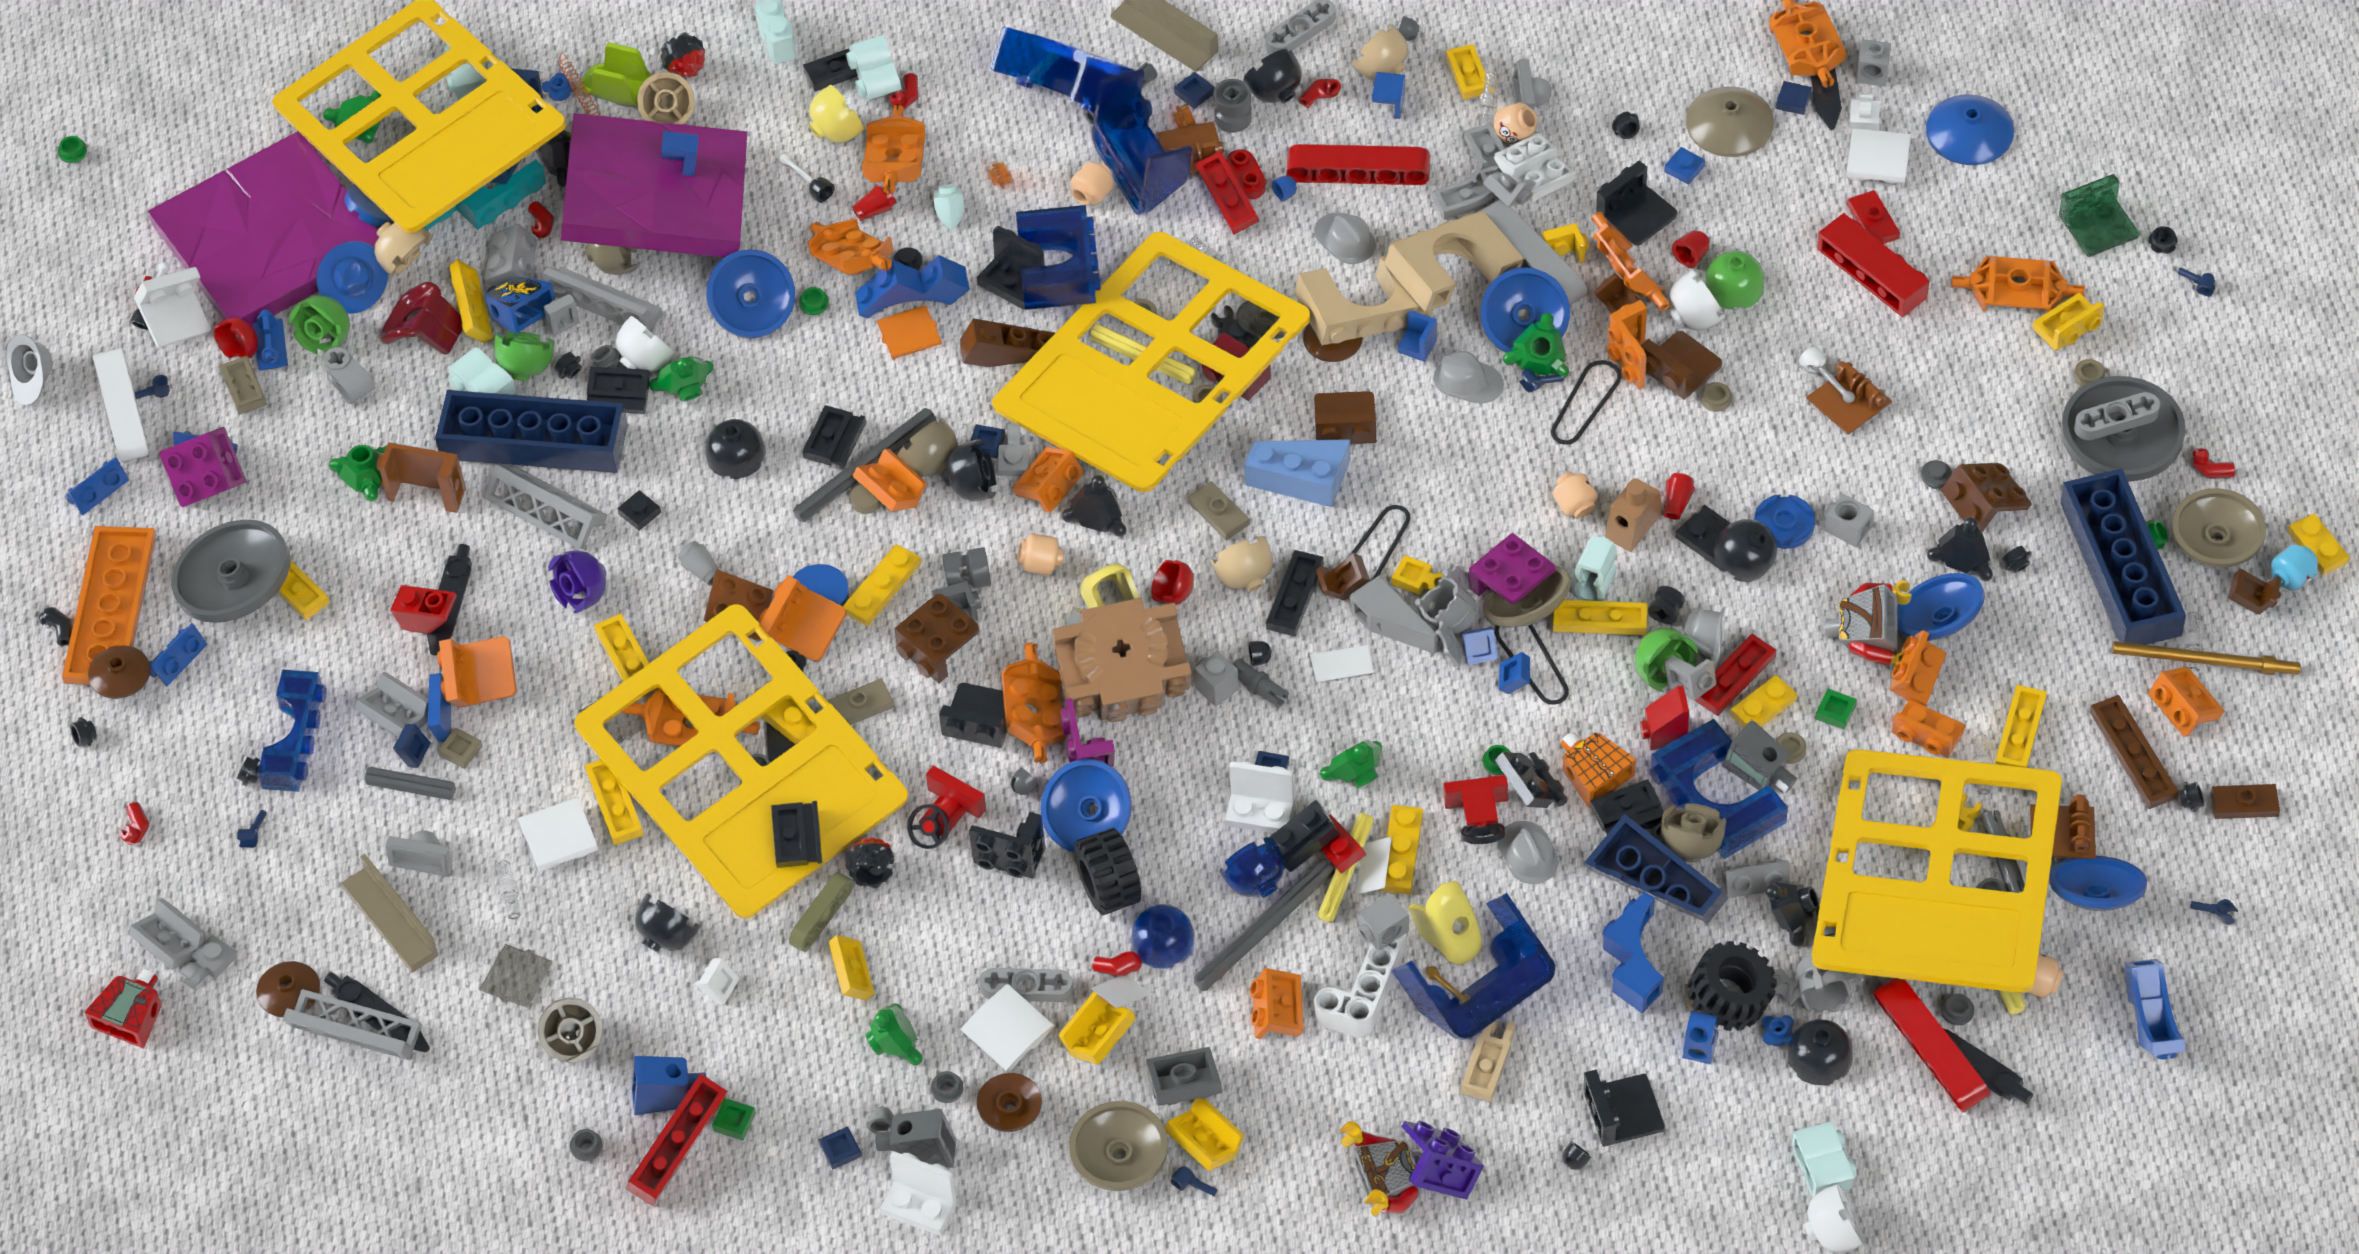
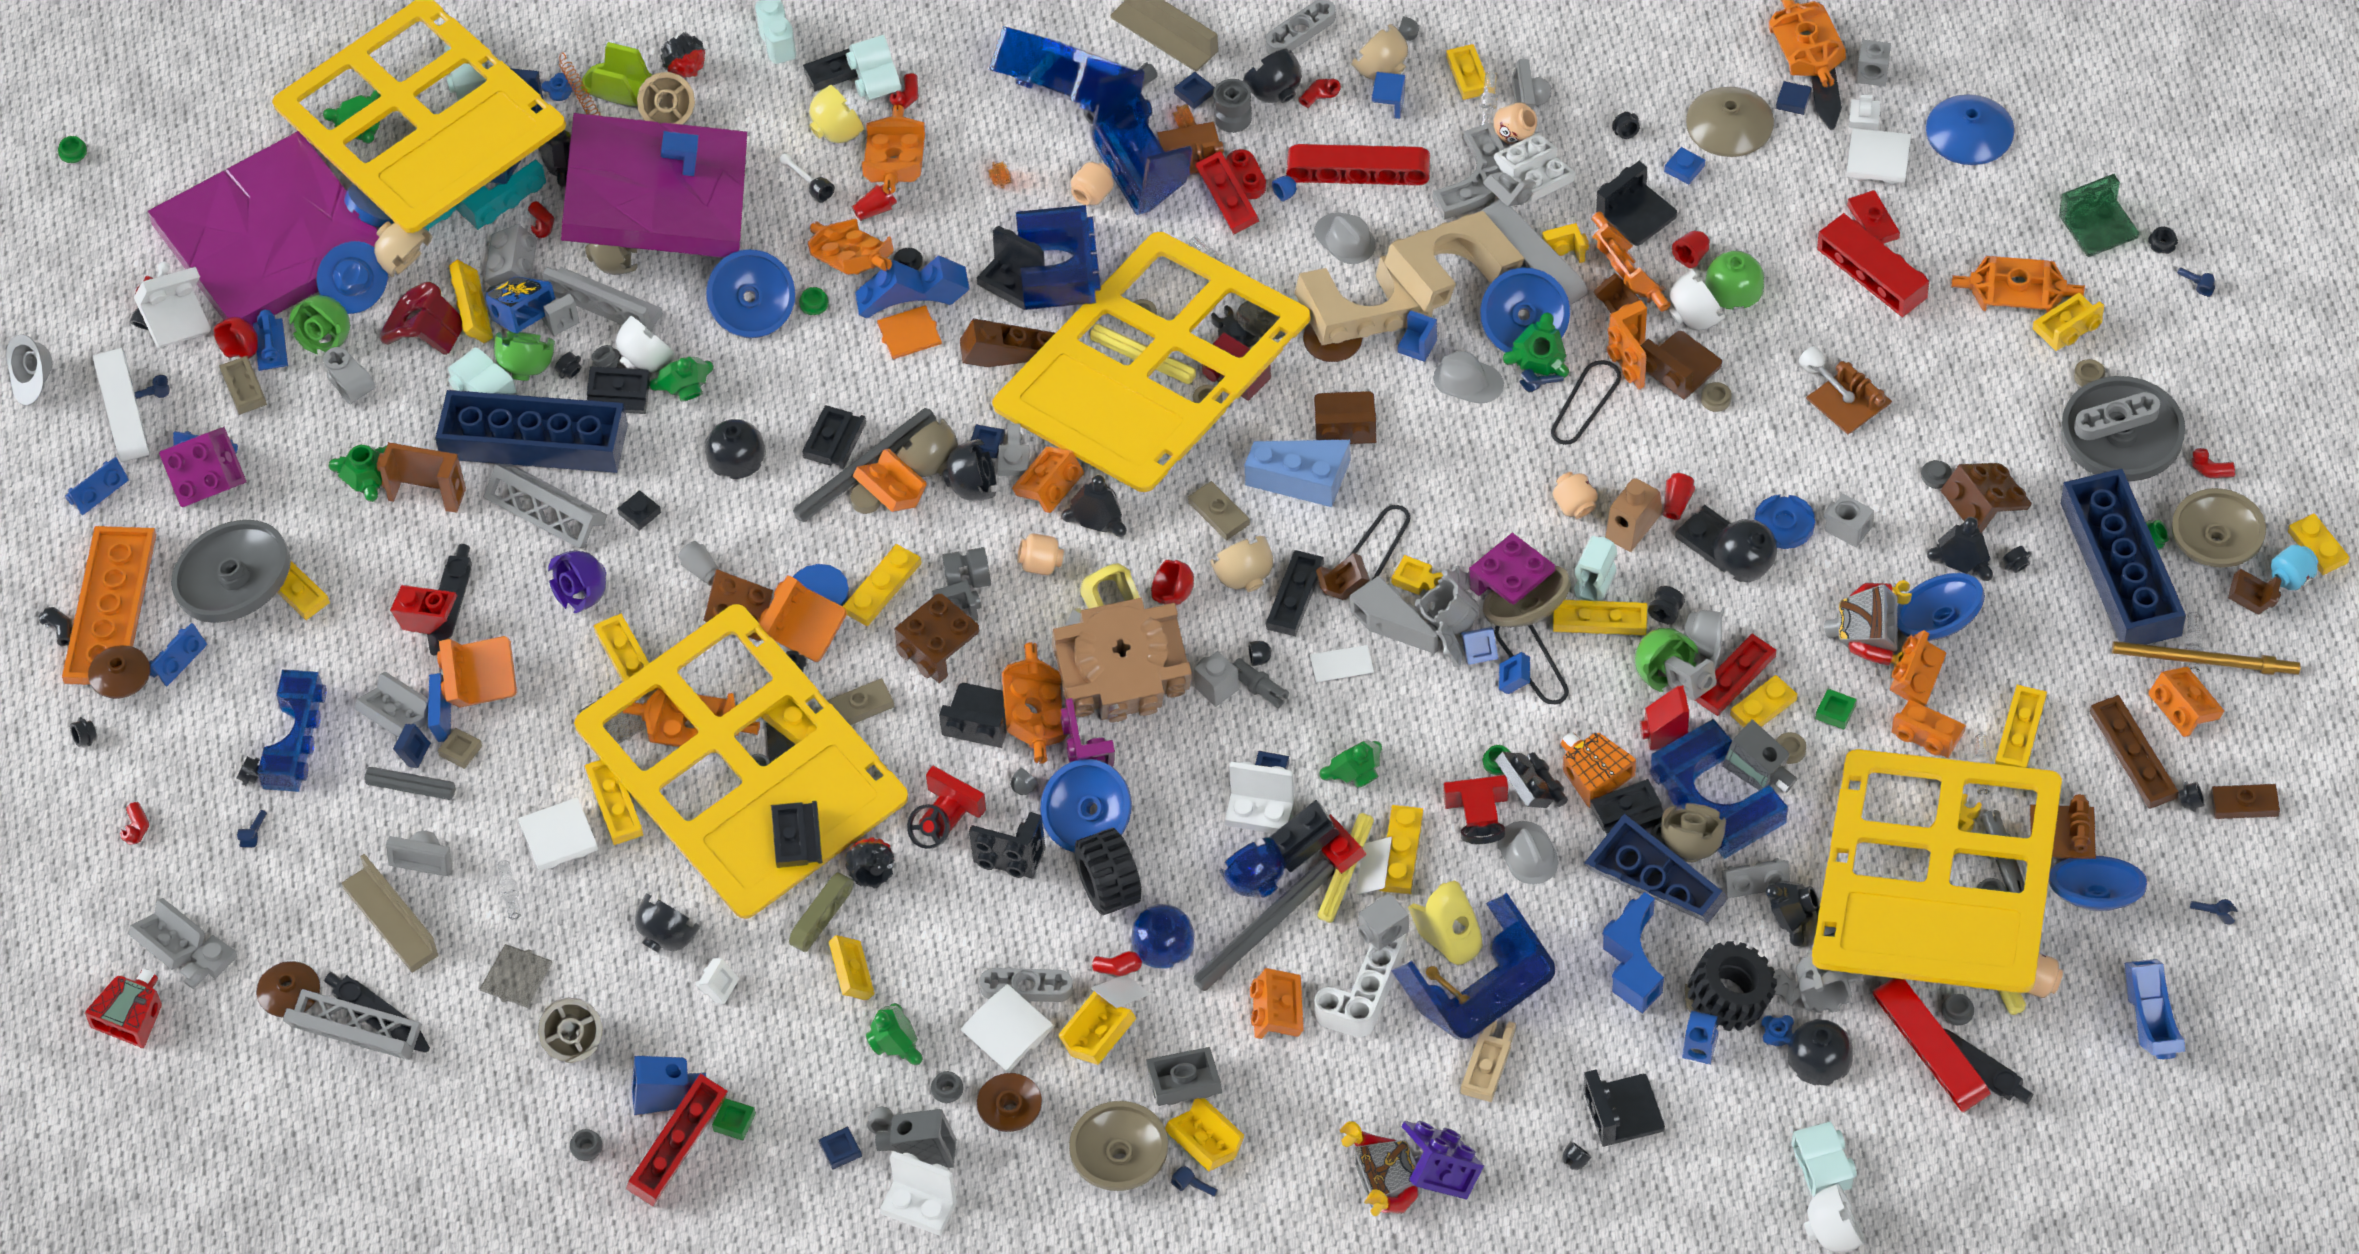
(949, 205): light aqua plate -> none

